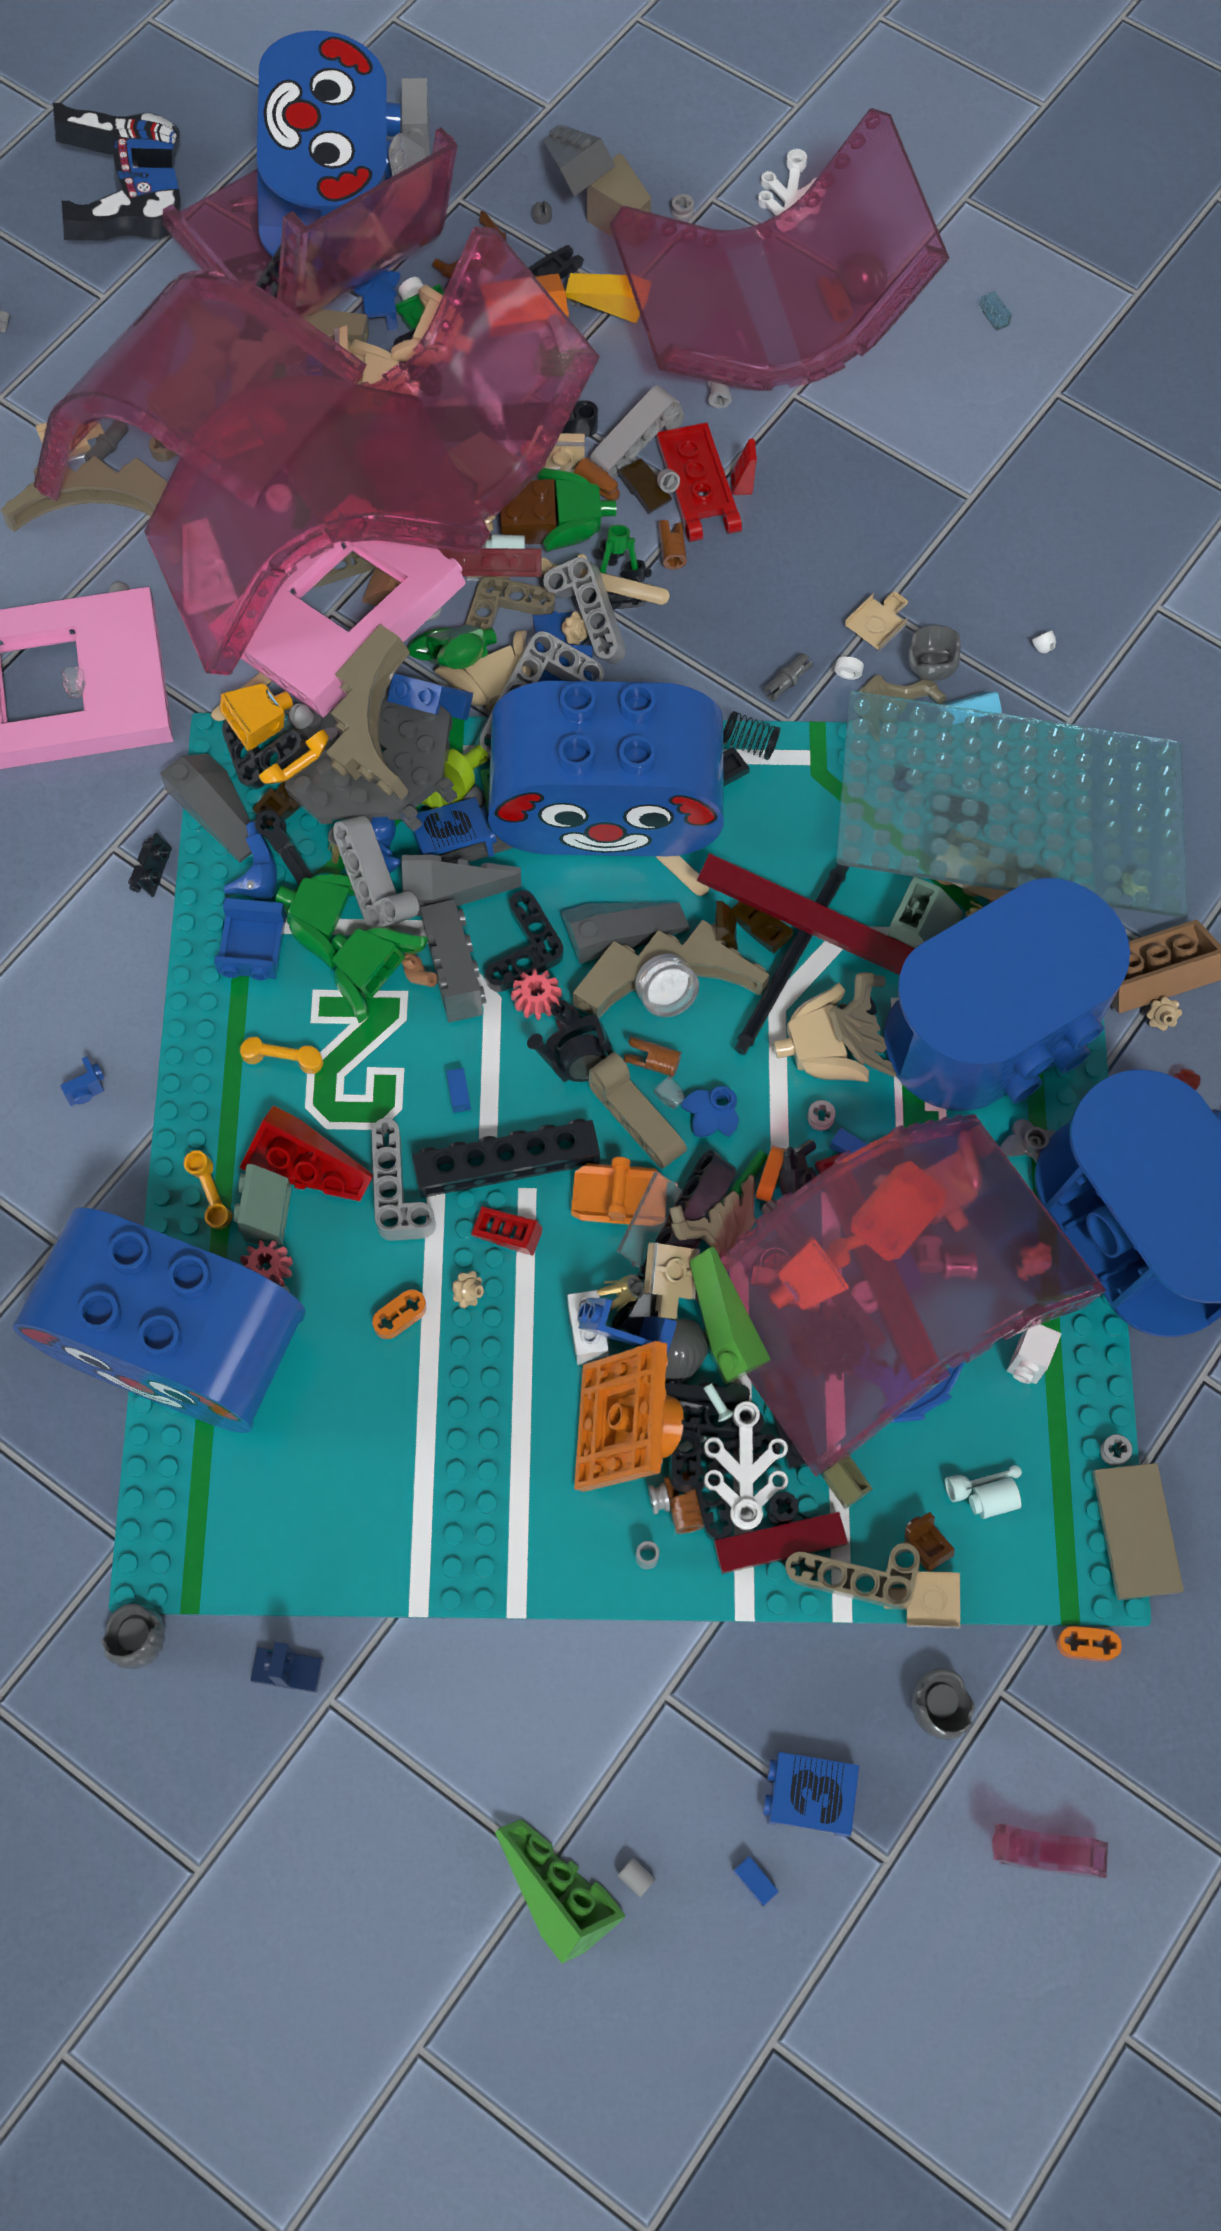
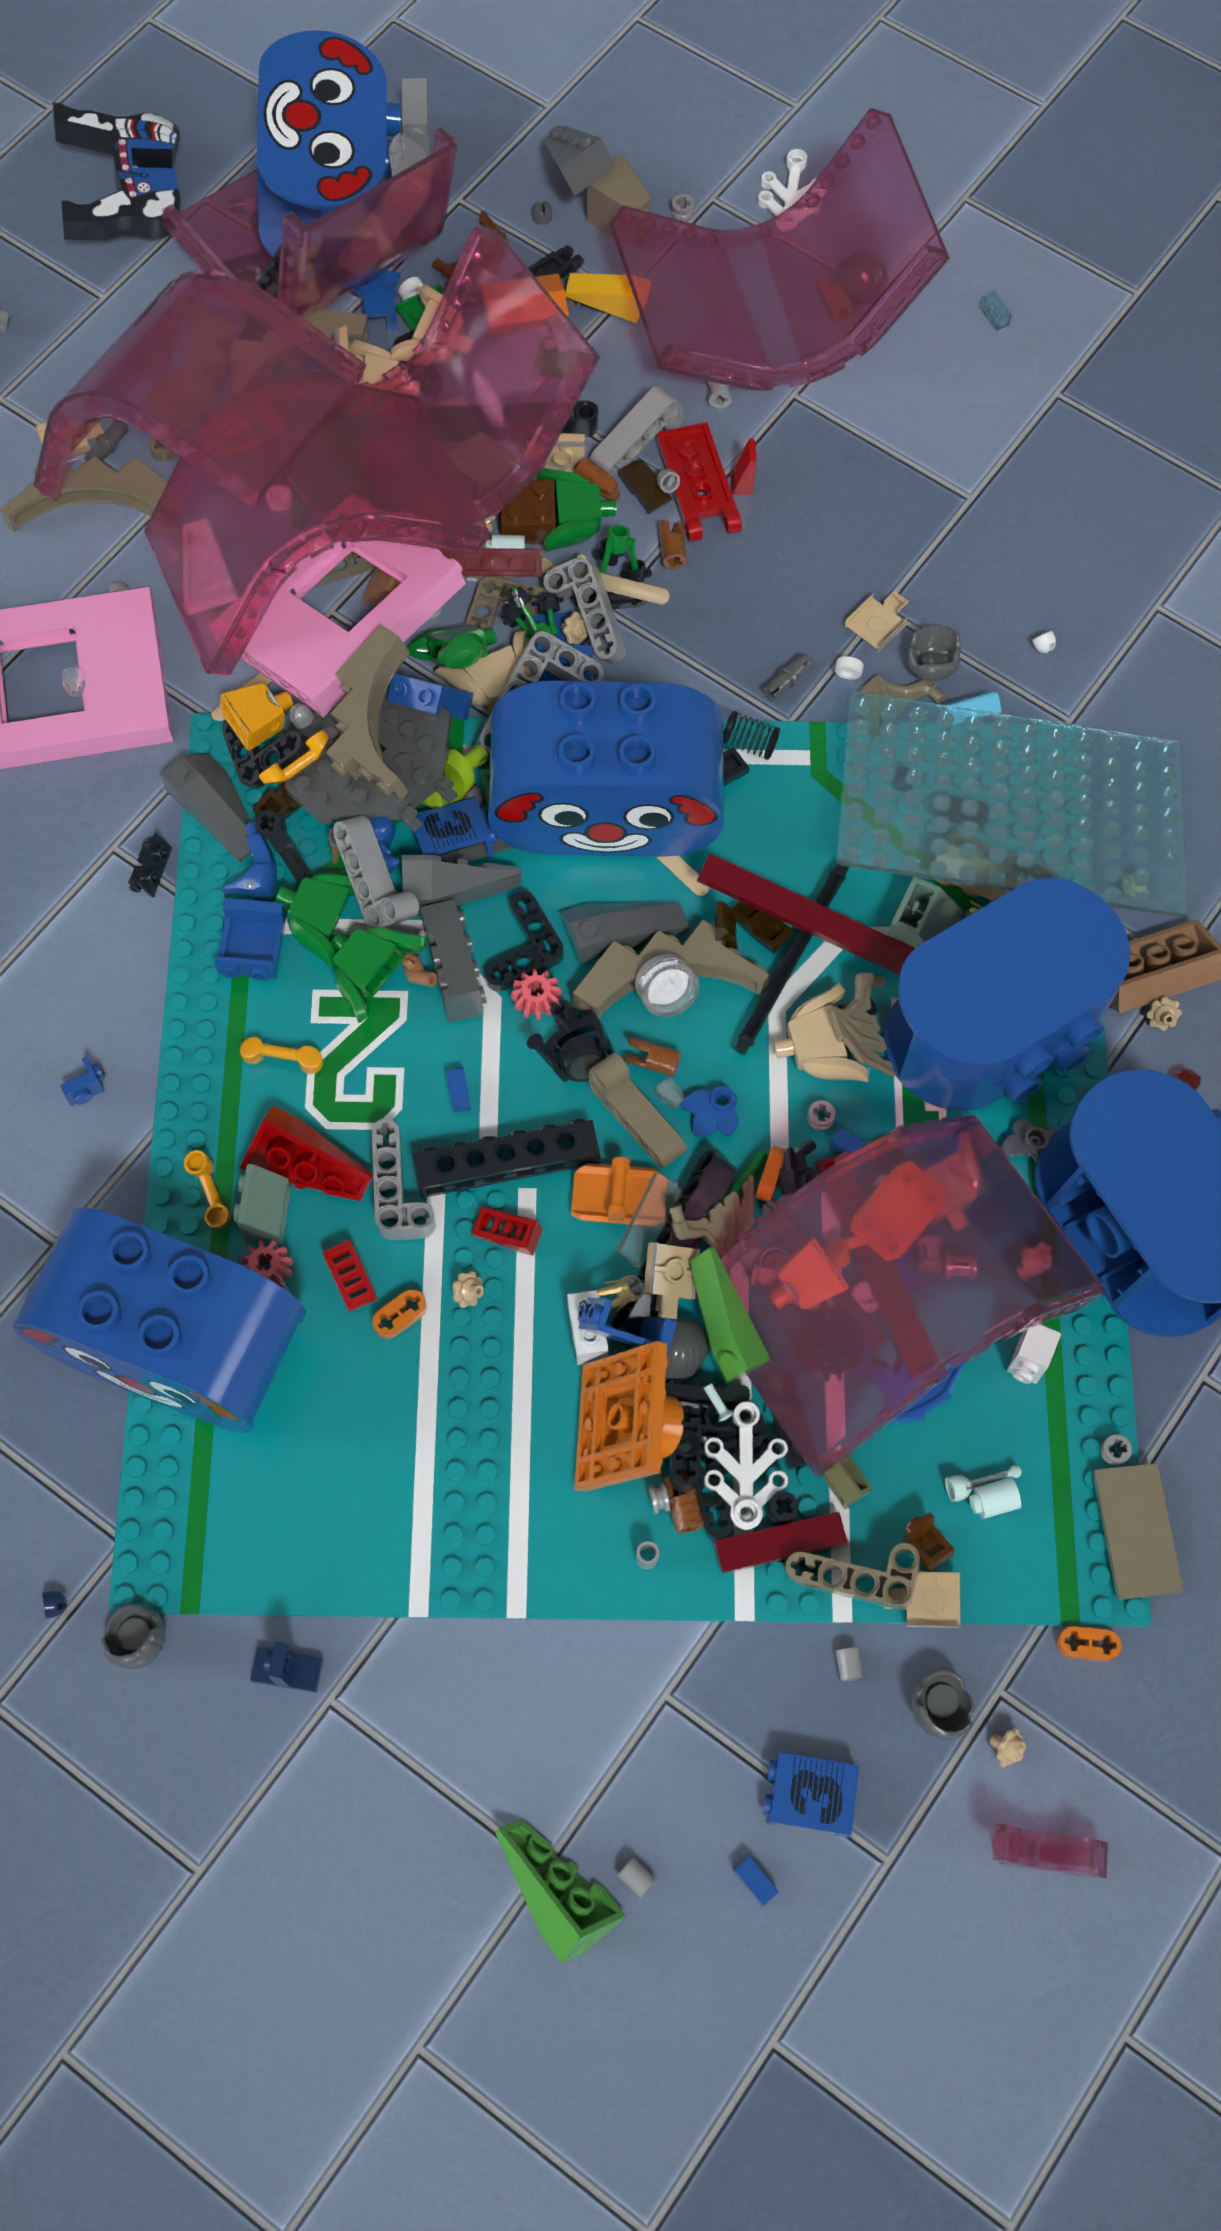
(53, 1603): none -> dark blue hinge
(339, 1252): none -> red slope
(517, 611): none -> black plant
(849, 1664): none -> light grey hinge
(1009, 1747): none -> tan plant

